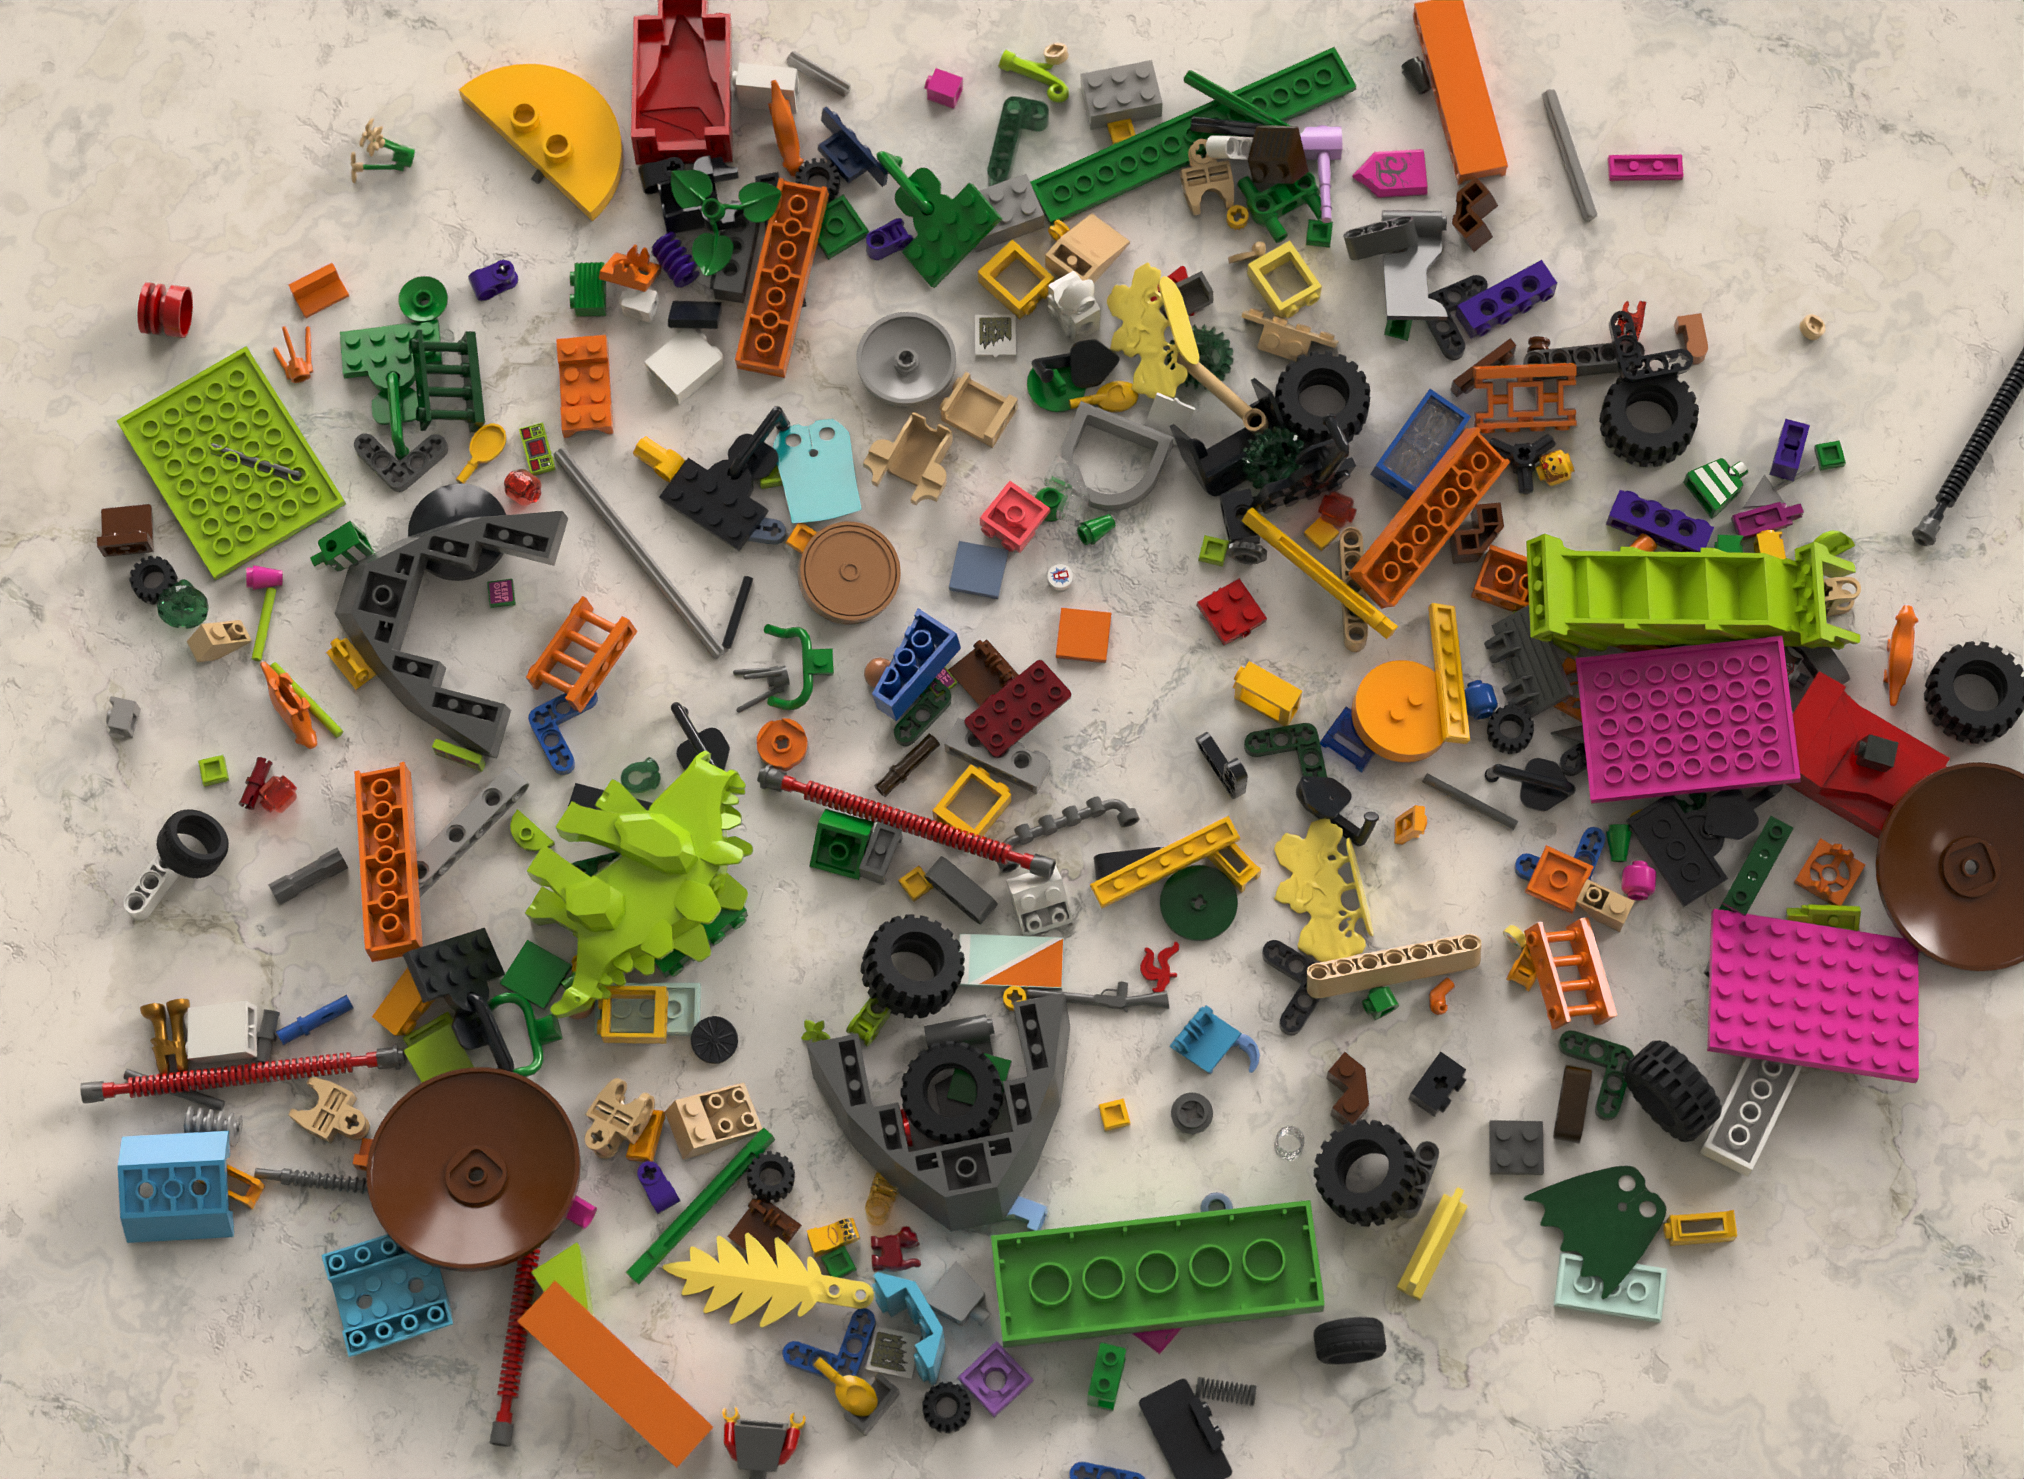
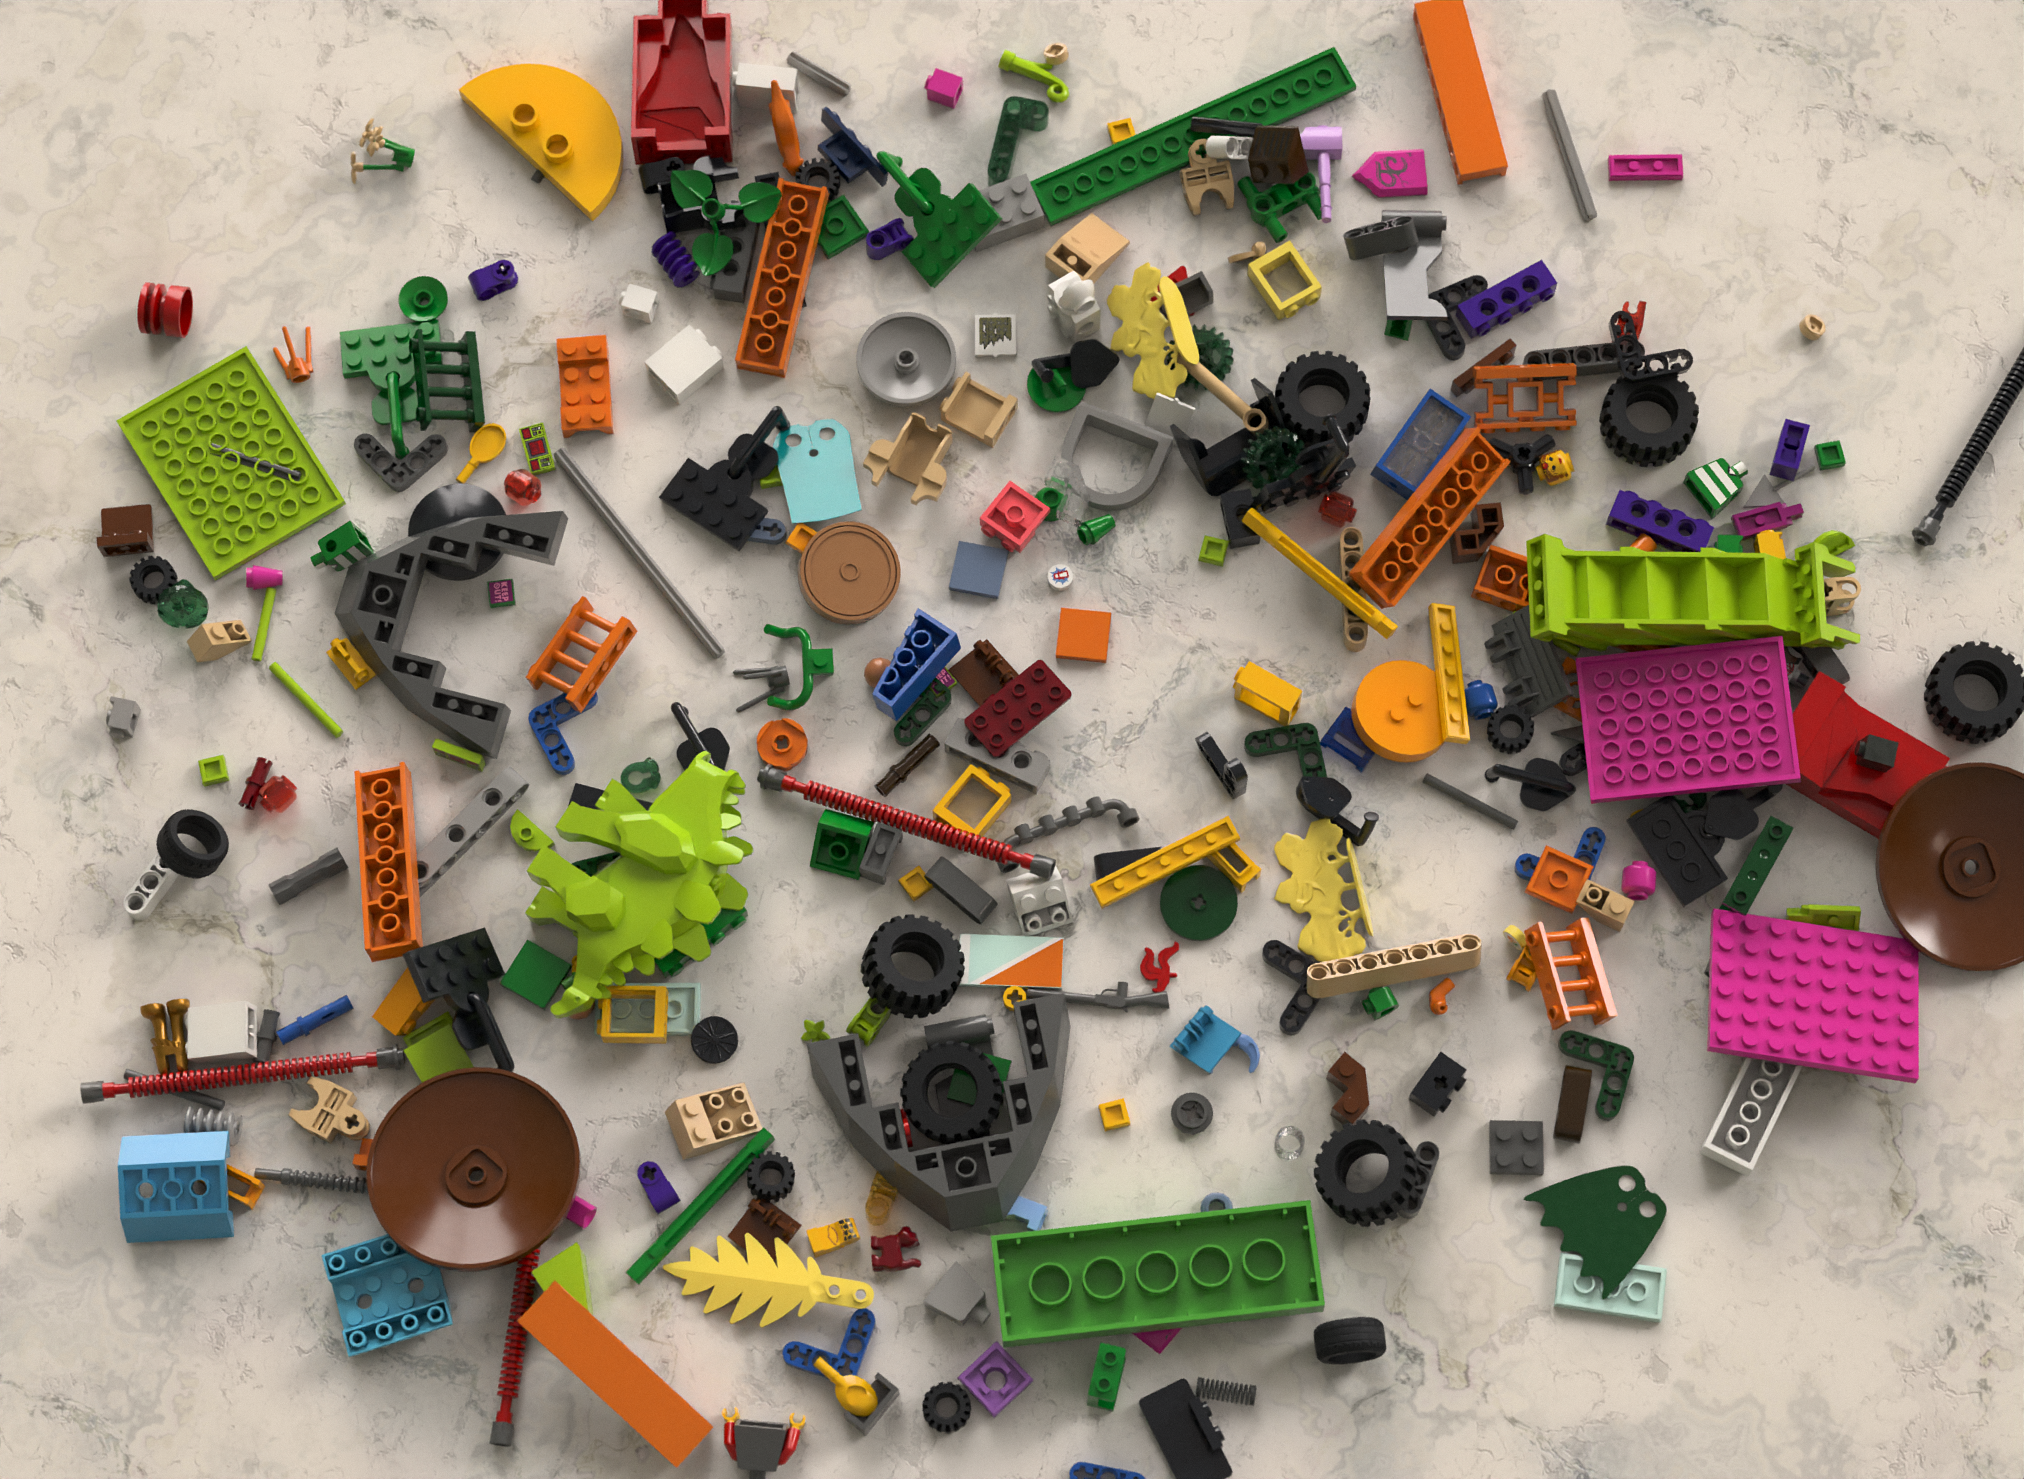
(290, 706): orange animal -> none
(318, 290): orange panel -> none
(540, 1031): green piece -> none
(589, 290): green brick -> none
(616, 1119): tan piece -> none
(630, 276): orange piece -> none
(647, 1143): light orange plate -> none
(664, 462): yellow piece -> none
(695, 314): black tile -> none
(737, 612): black bar -> none
(838, 1263): green tile -> none
(892, 1352): piece -> none
(898, 1294): medium azure slope -> none
(999, 263): yellow window -> none
(1058, 230): yellow bush -> none
(1111, 397): yellow piece -> none
(1121, 94): light grey brick -> none
(1231, 100): green axle -> none
(1231, 612): red plate -> none
(1232, 212): yellow bush -> none
(1247, 552): dark grey gear -> none
(1286, 339): tan bracket -> none
(1319, 233): green tile -> none
(1321, 533): yellow tile -> none
(1410, 824): light orange plate -> none
(1416, 74): pearl dark grey cone -> none
(1432, 1245): light yellow fence -> none
(1473, 204): reddish brown brick -> none
(1538, 343): reddish brown bush -> none
(1618, 841): green cone -> none
(1672, 1091): black tyre -> none
(1673, 1231): yellow window -> none
(1694, 335): nougat leg -> none
(1820, 888): orange piece -> none
(1900, 652): orange animal -> none

